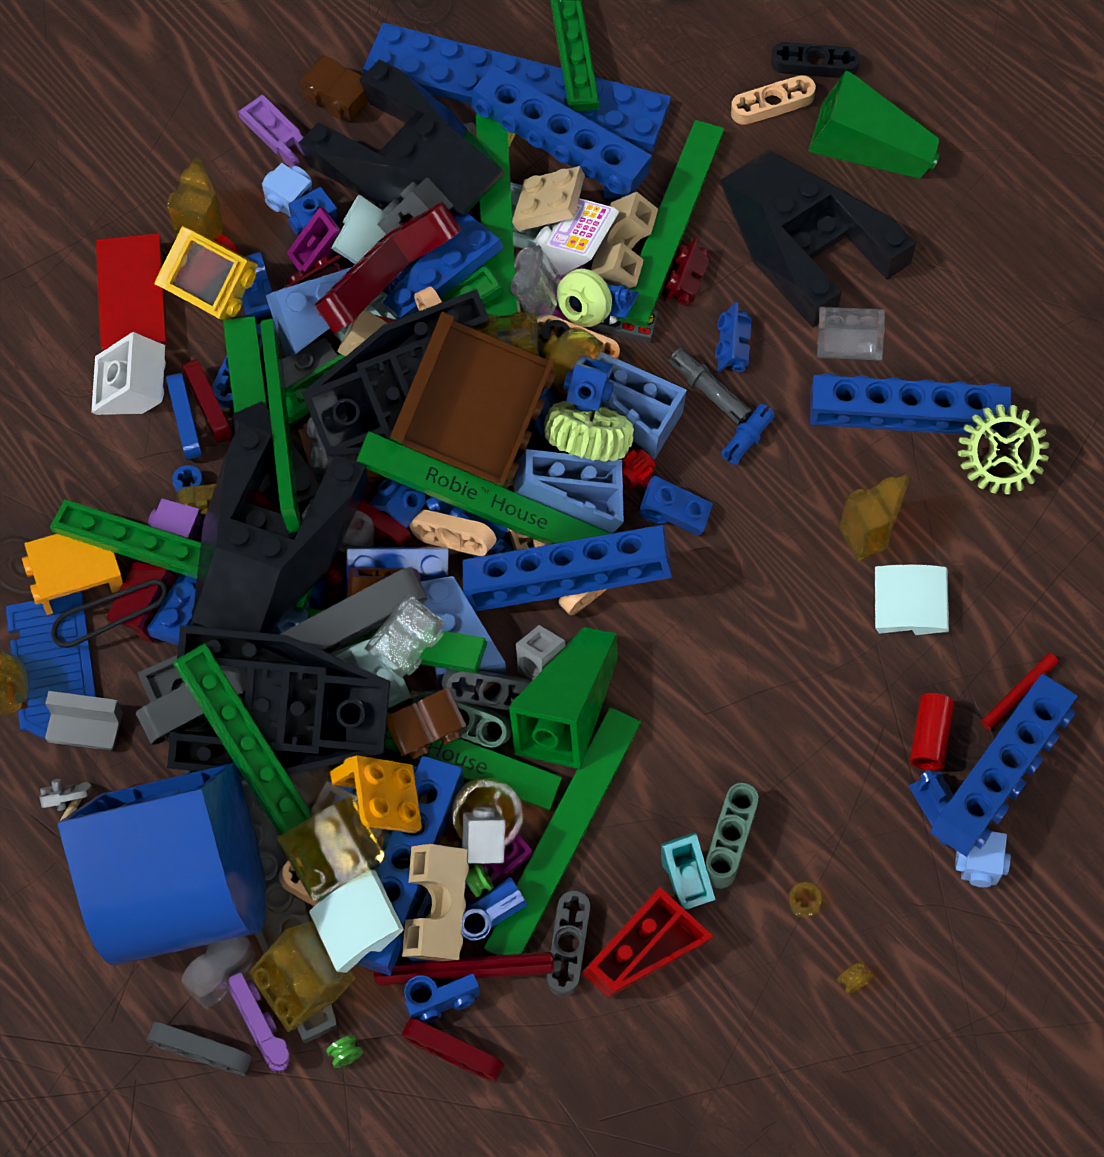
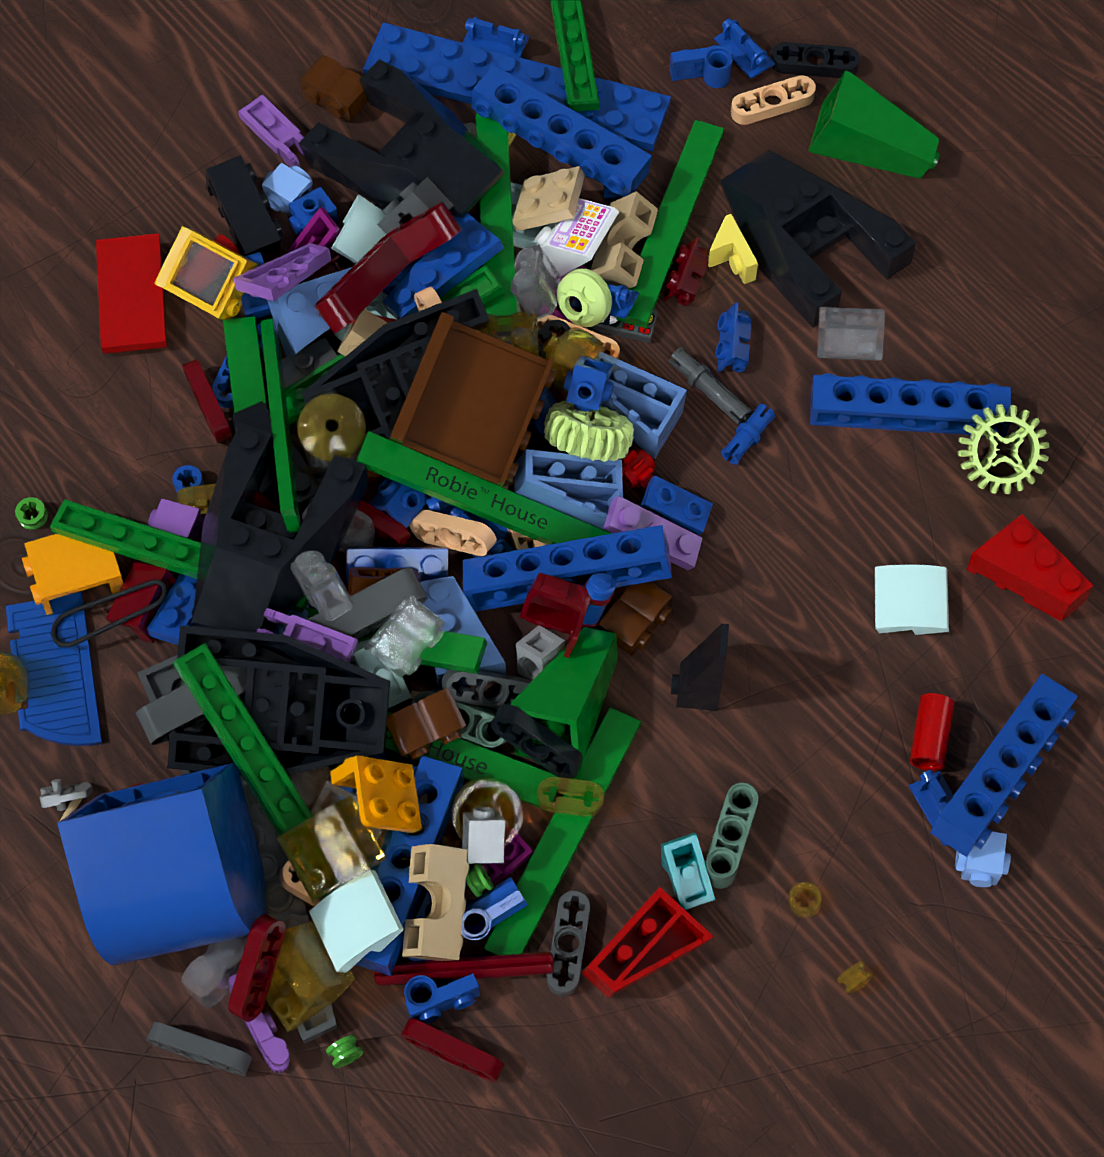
(29, 503): none -> bright green bush
(83, 720): light grey panel -> none
(129, 376): white slope -> none
(184, 416): blue beam -> none
(195, 203): clear yellow slope -> none
(243, 207): none -> black wedge
(264, 948): none -> dark red beam
(283, 273): none -> medium lavender wing
(314, 634): none -> medium lavender hinge
(318, 439): none -> clear yellow dish
(321, 585): none -> clear brick
(494, 38): none -> blue hinge
(519, 729): none -> black beam
(566, 605): none -> dark red piece
(570, 787): none -> clear yellow beam
(627, 516): none -> medium lavender plate
(636, 616): none -> reddish brown brick
(702, 673): none -> black wedge
(710, 63): none -> blue plate
(732, 247): none -> light yellow slope
(745, 50): none -> blue hinge
(872, 516): clear yellow slope -> none
(1018, 692): red bar -> none
(1032, 568): none -> red wedge

